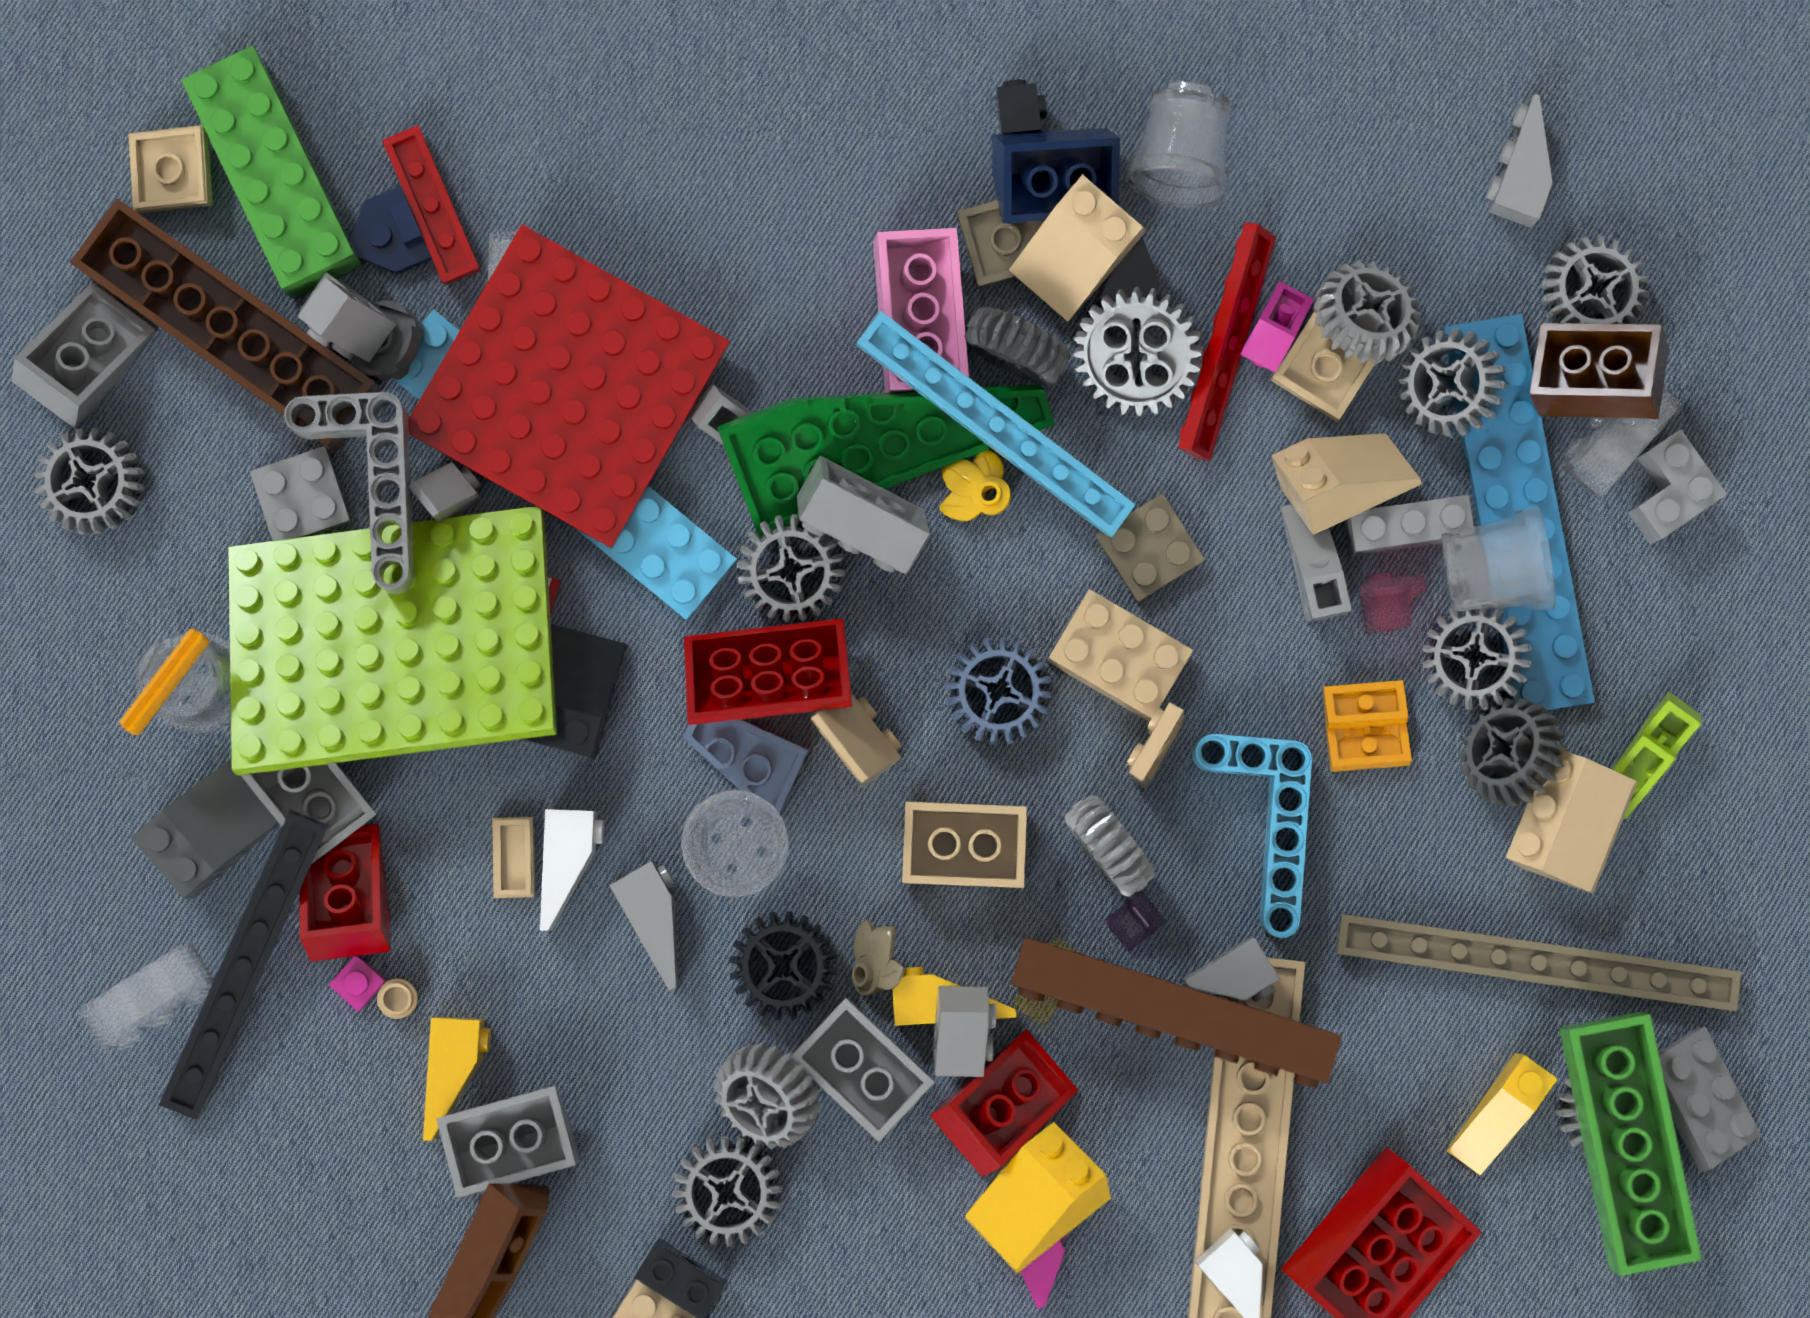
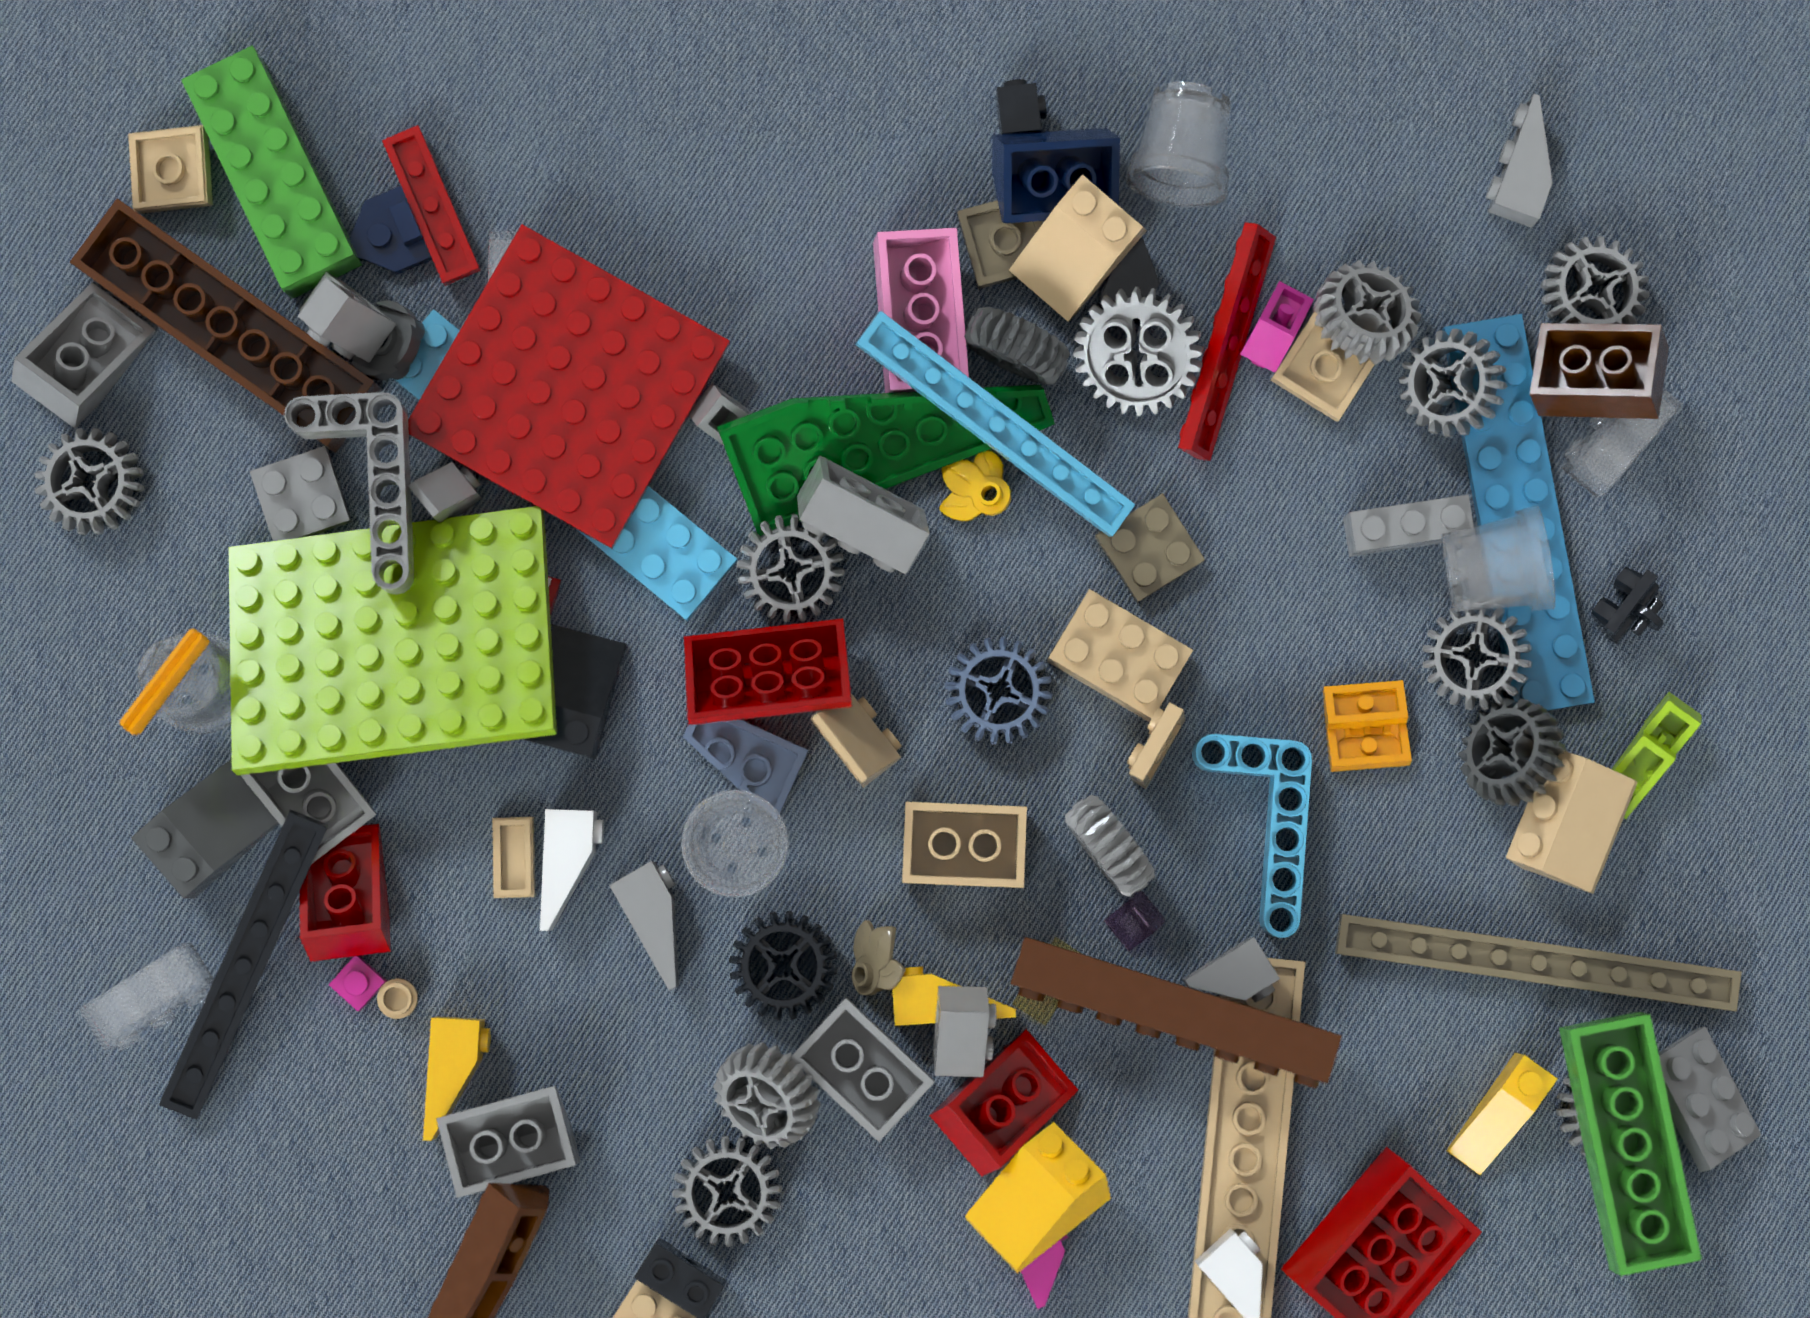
(1316, 569): light grey slope -> none
(1341, 476): tan slope -> none
(1388, 601): clear pink brick -> none
(1639, 592): none -> black hips
(1683, 483): light grey brick -> none

